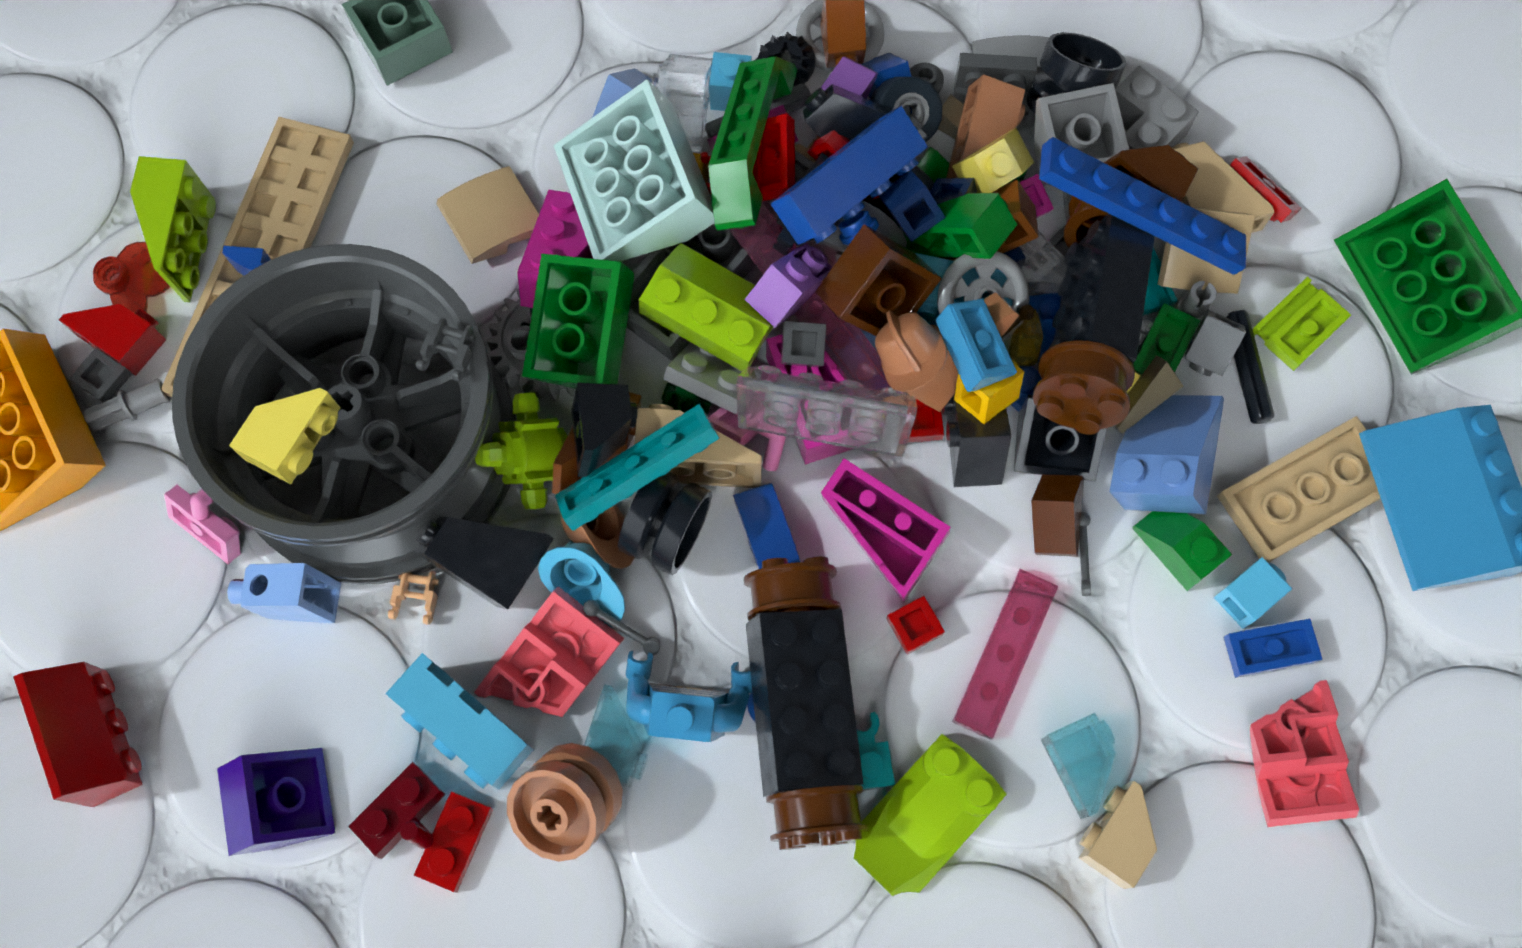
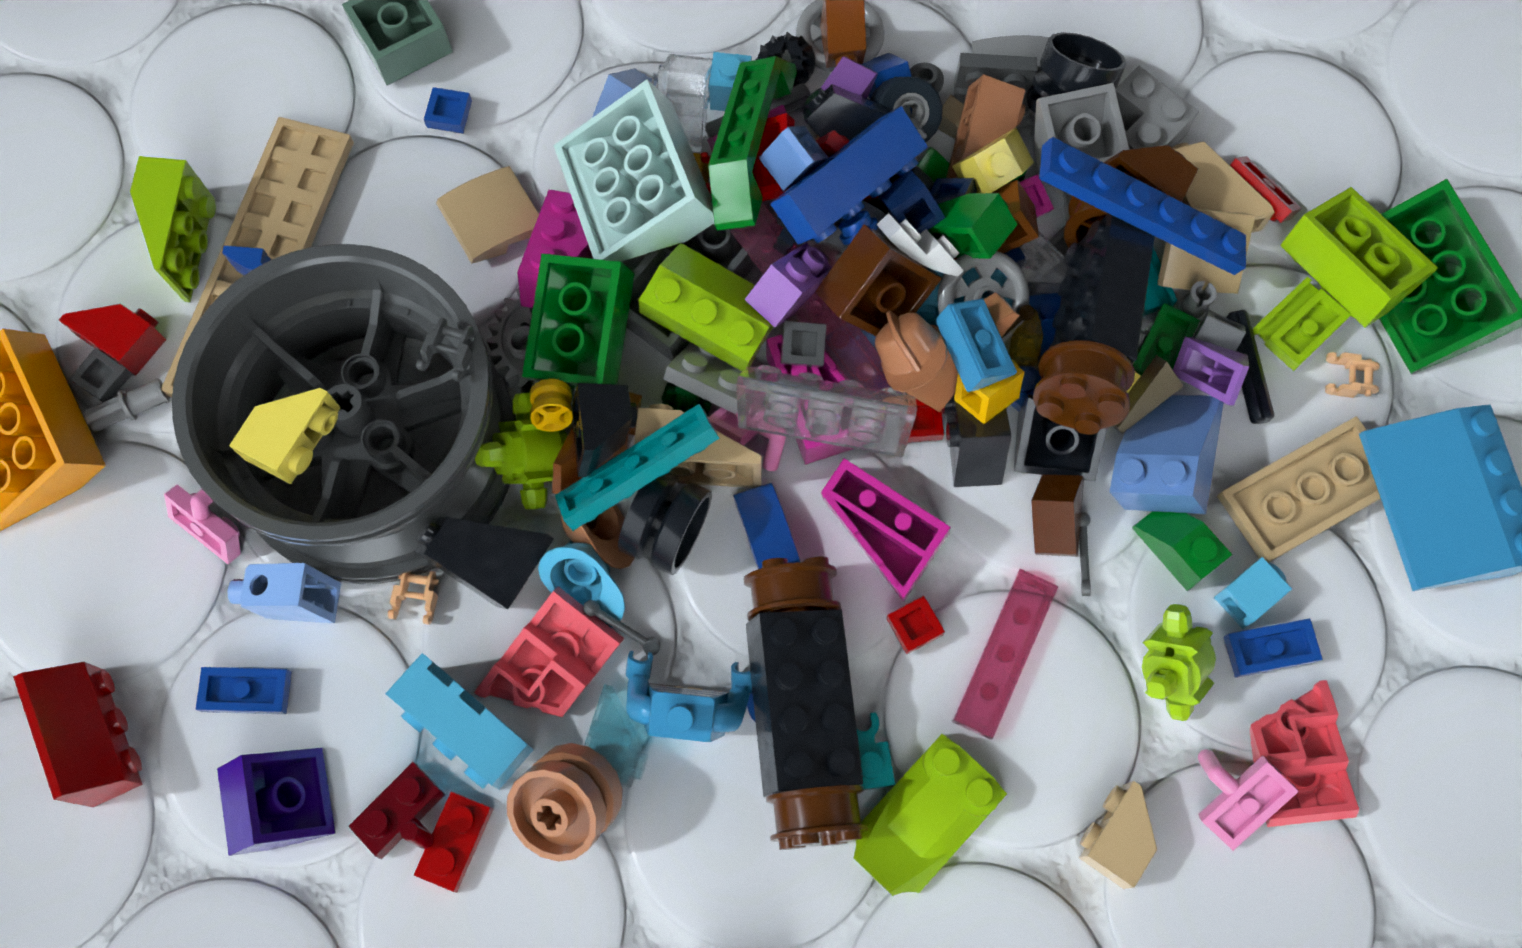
(136, 277): clear red plate -> none
(243, 690): none -> blue plate
(447, 110): none -> blue plate
(551, 405): none -> yellow wheel
(792, 156): none -> medium blue slope
(922, 247): none -> white slope
(1082, 760): clear light blue slope -> none
(1178, 662): none -> lime piece
(1212, 369): none -> medium lavender slope
(1245, 800): none -> bright pink plate
(1353, 362): none -> light nougat piece
(1357, 256): none -> lime slope

